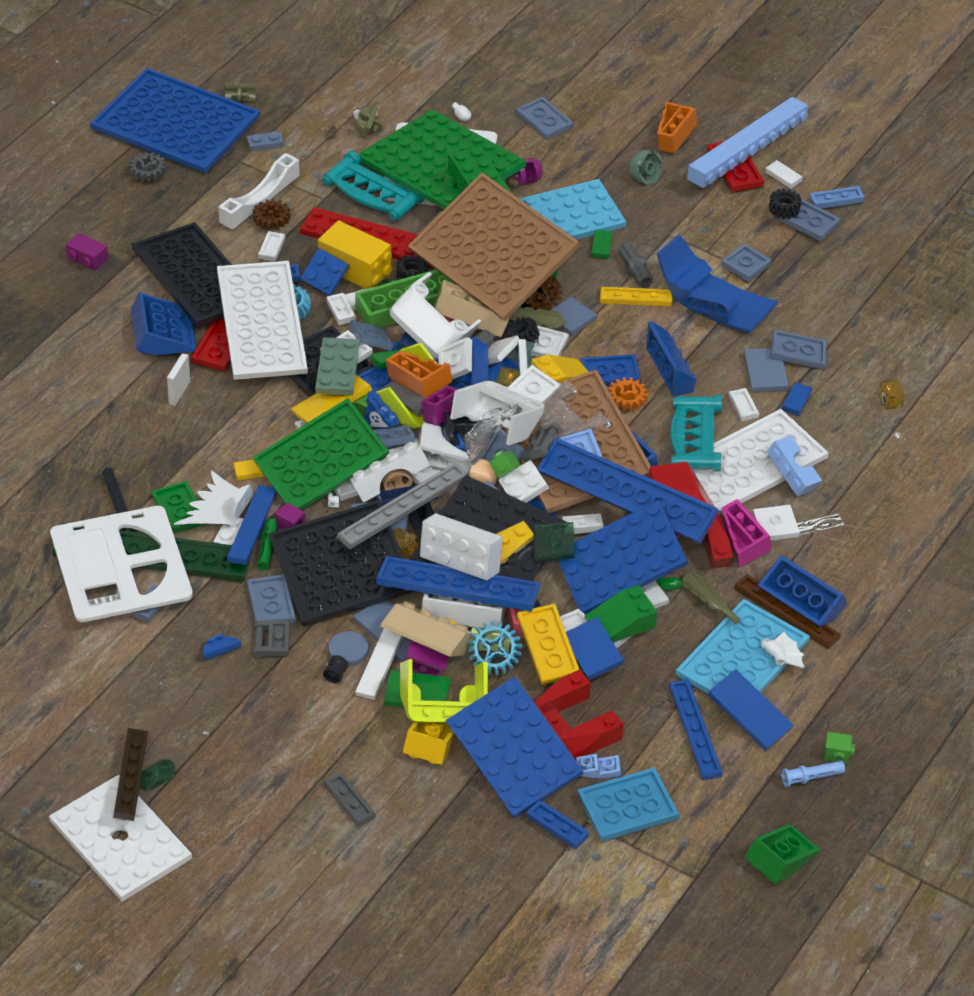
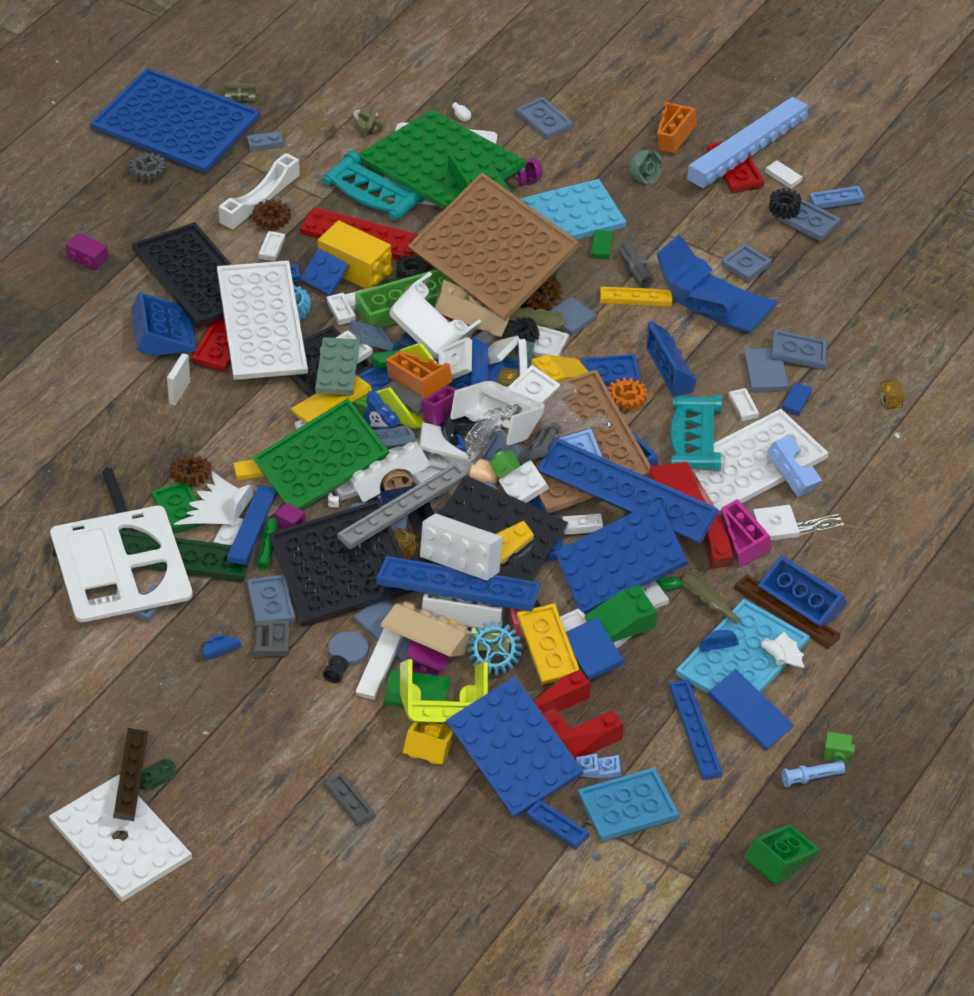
(181, 472): none -> reddish brown gear
(554, 541): clear green plate -> none
(718, 640): none -> blue plate

